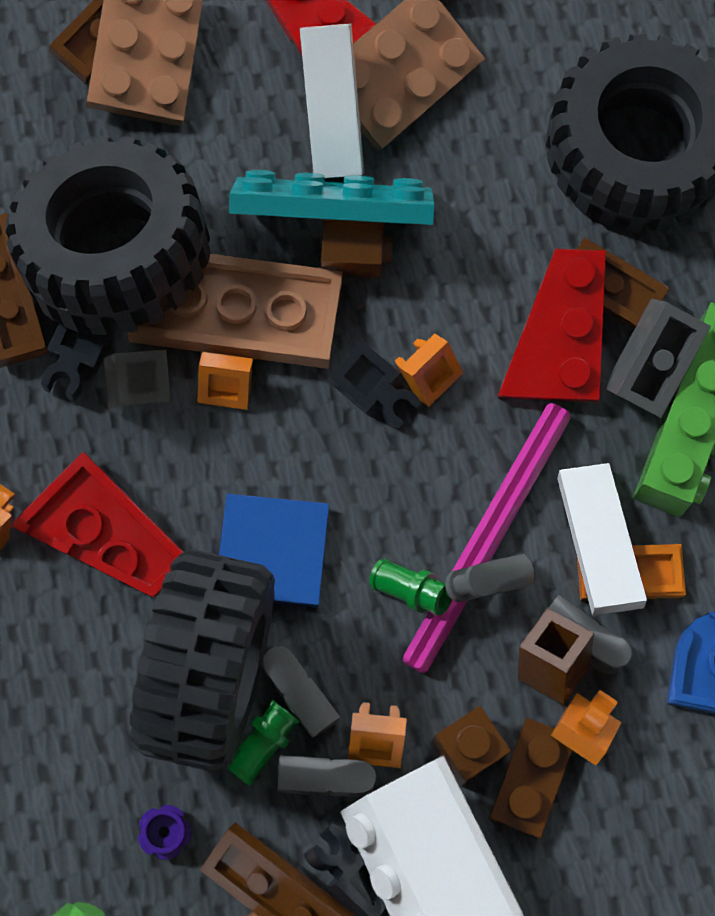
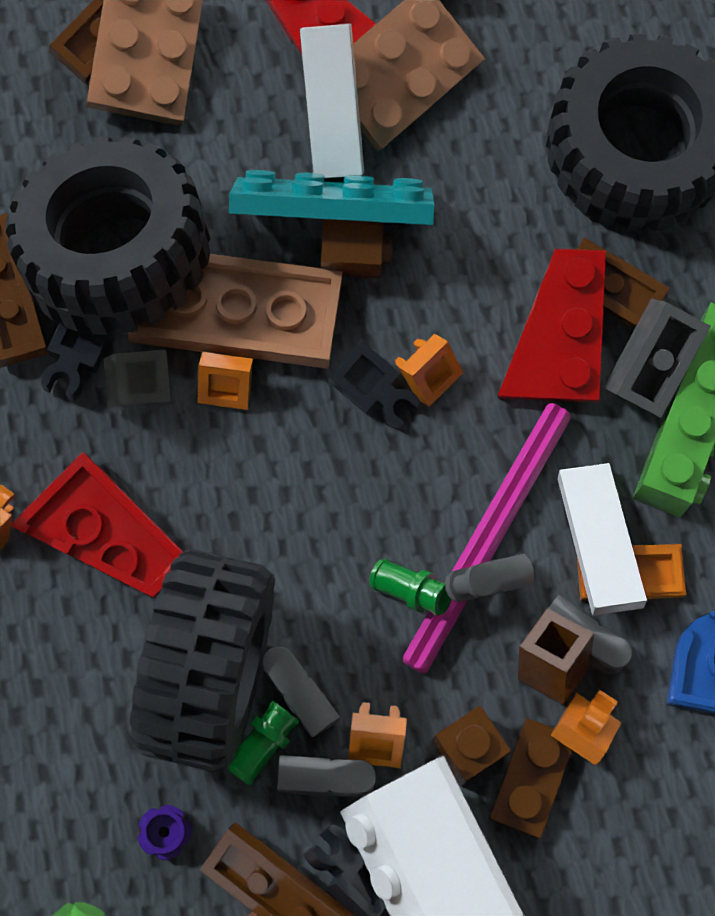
(282, 537): blue tile -> none

